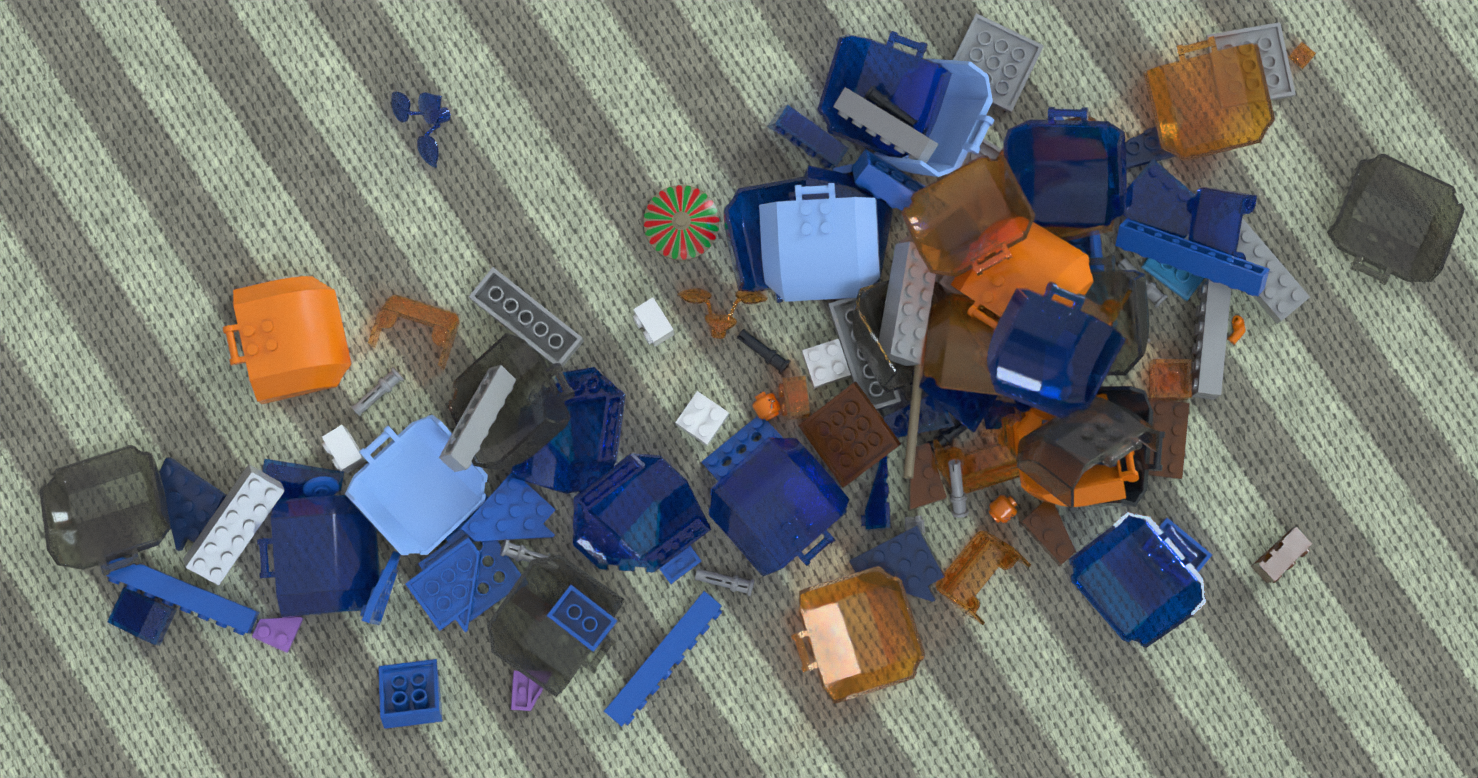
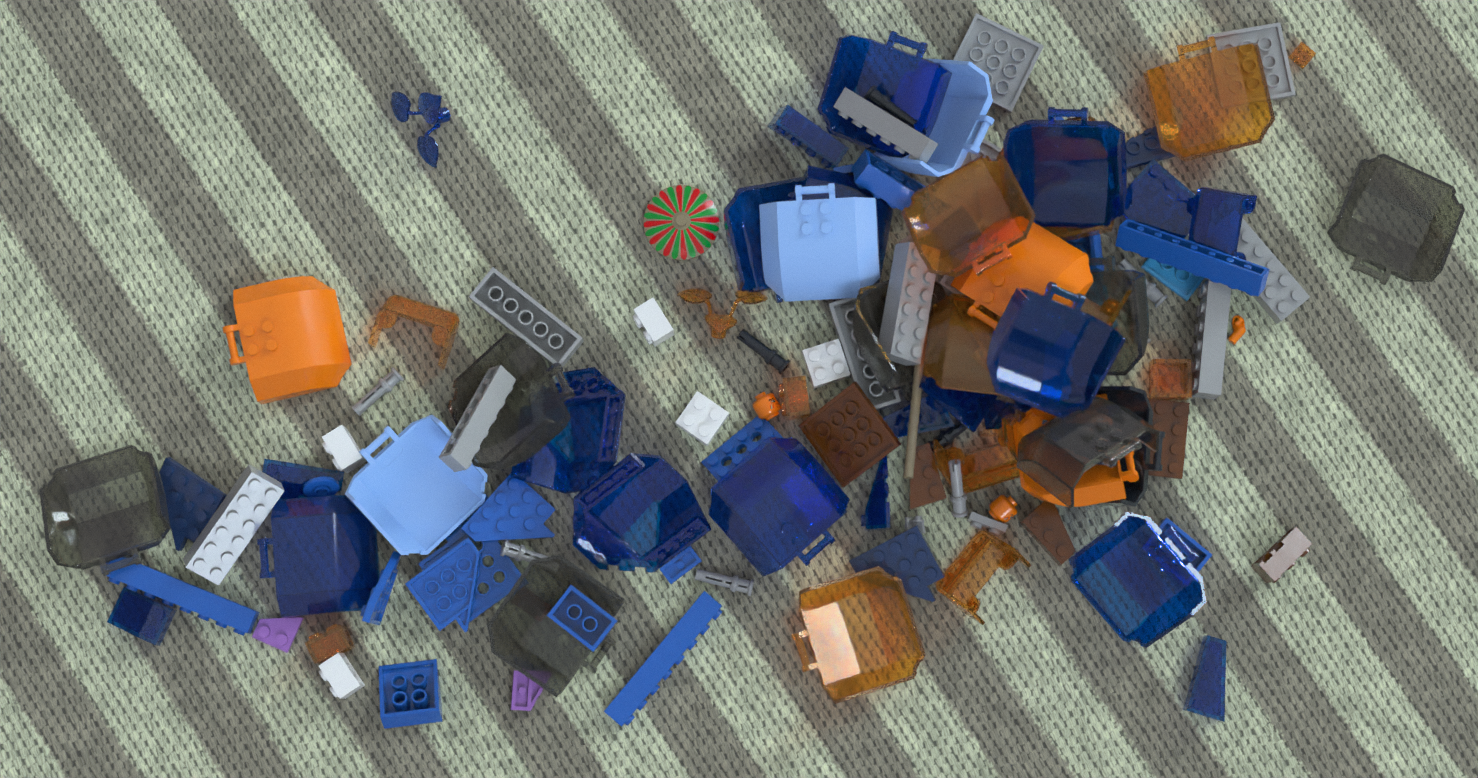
(329, 643): none -> clear orange brick
(341, 676): none -> white brick
(979, 521): none -> light grey plate
(1208, 680): none -> clear blue wedge

